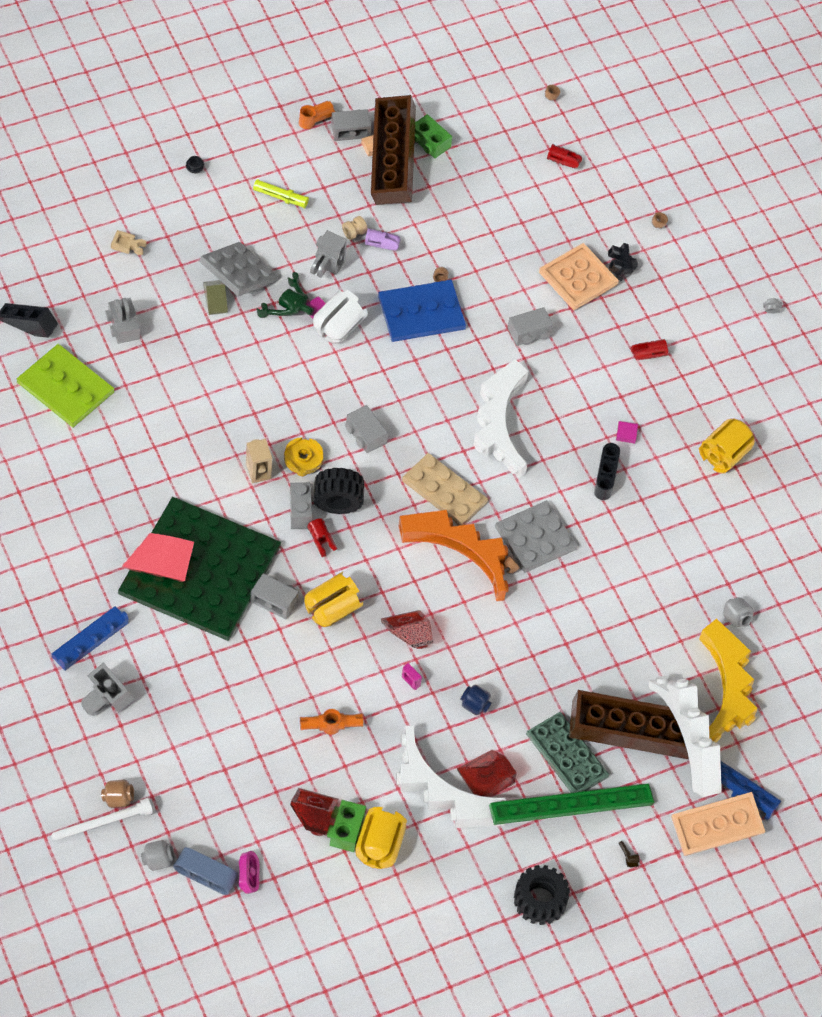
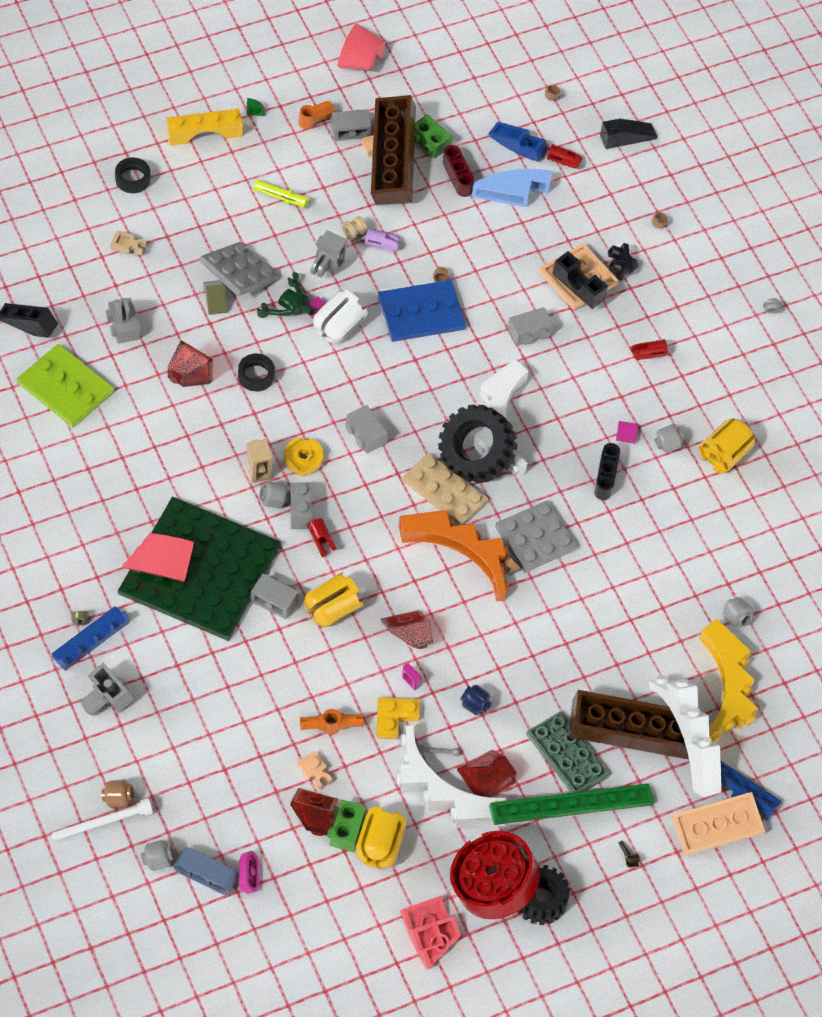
(75, 616): none -> olive hinge
(132, 164): none -> black tyre
(183, 128): none -> yellow arch
(190, 366): none -> clear red slope
(195, 164): black plate -> none
(255, 107): none -> green tile
(256, 360): none -> black tyre
(274, 494): none -> light grey head
(314, 767): none -> light nougat plate
(339, 490): black tyre -> none
(361, 49): none -> coral slope
(394, 710): none -> yellow plate
(421, 748): none -> light grey hinge
(430, 929): none -> coral slope
(458, 170): none -> dark red beam
(458, 429): none -> black tyre
(504, 890): none -> red brick
(512, 186): none -> light blue slope
(519, 141): none -> blue slope
(568, 271): none -> black arch
(625, 132): none -> black slope
(669, 438): none -> light grey head

